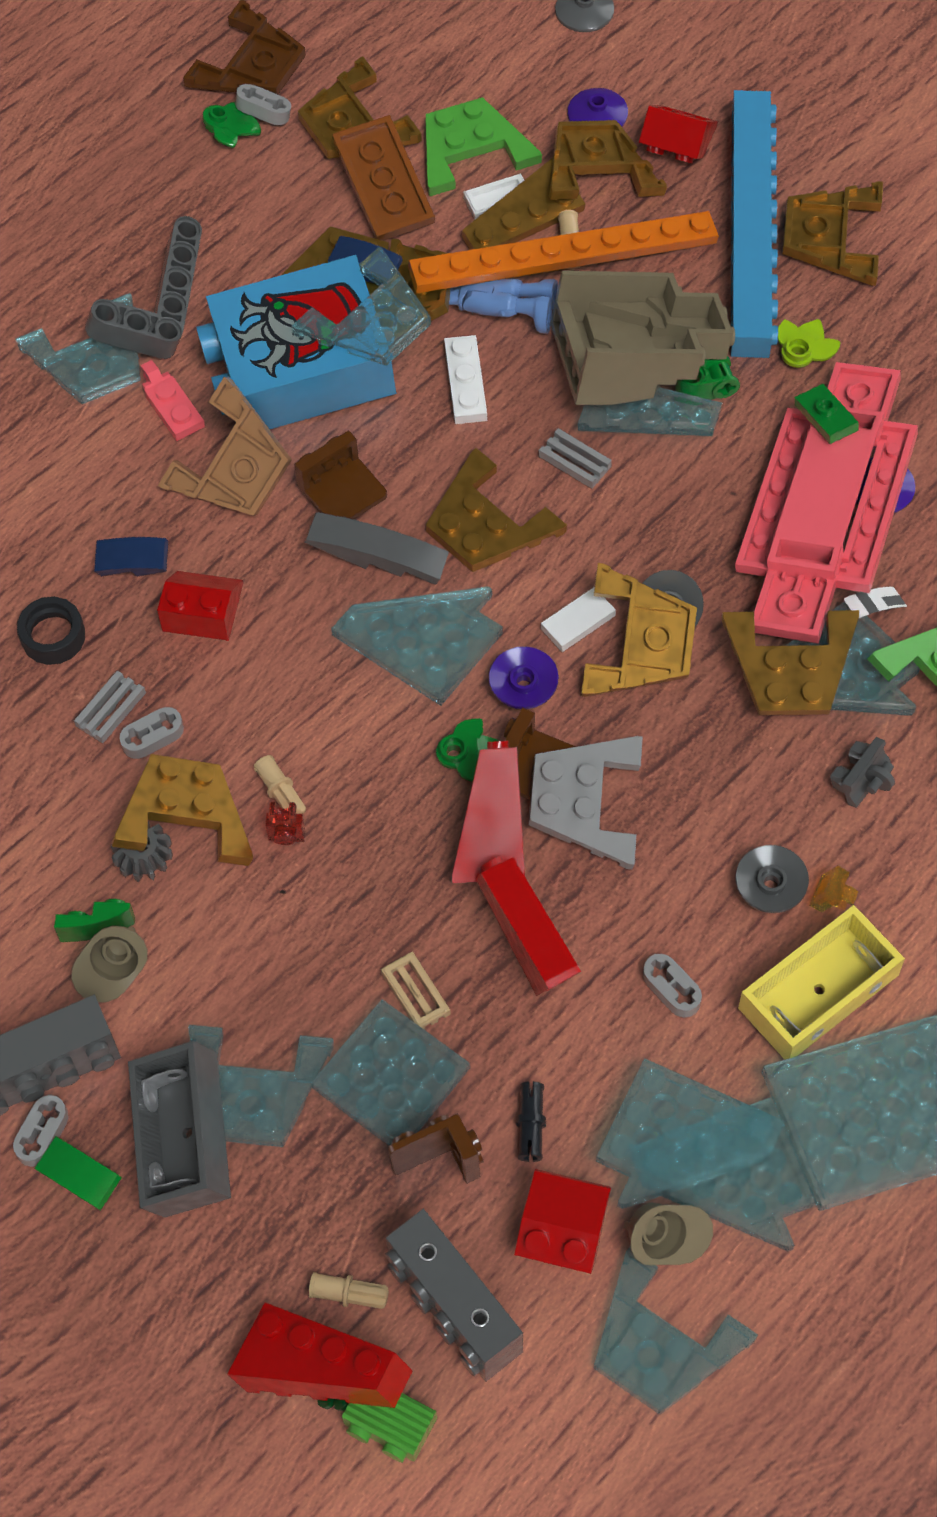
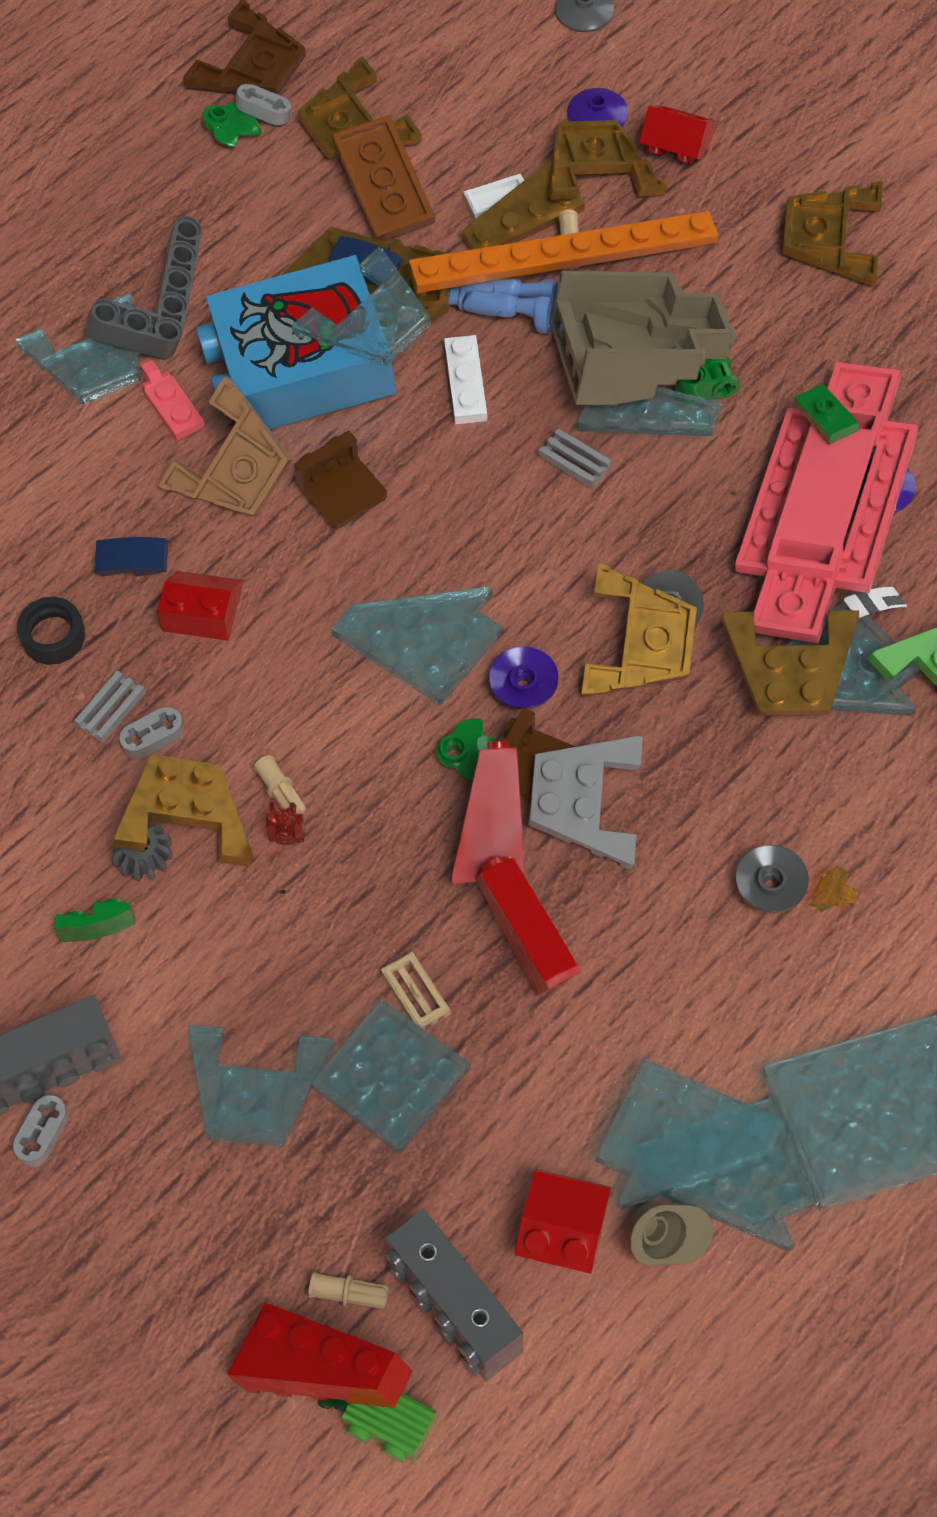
(78, 1173): green slope -> none
(109, 963): dark tan piece -> none
(168, 1097): dark grey piece -> none
(376, 545): dark grey slope -> none
(439, 1137): reddish brown bracket -> none
(469, 132): bright green wing -> none
(477, 529): pearl gold wing -> none
(531, 1122): black pin -> none
(577, 620): white tile -> none
(653, 1356): clear light blue wing -> none
(666, 991): light grey beam -> none
(752, 224): dark azure brick -> none
(807, 341): lime plate -> none
(843, 959): light yellow piece -> none
(869, 774): dark grey hips -> none

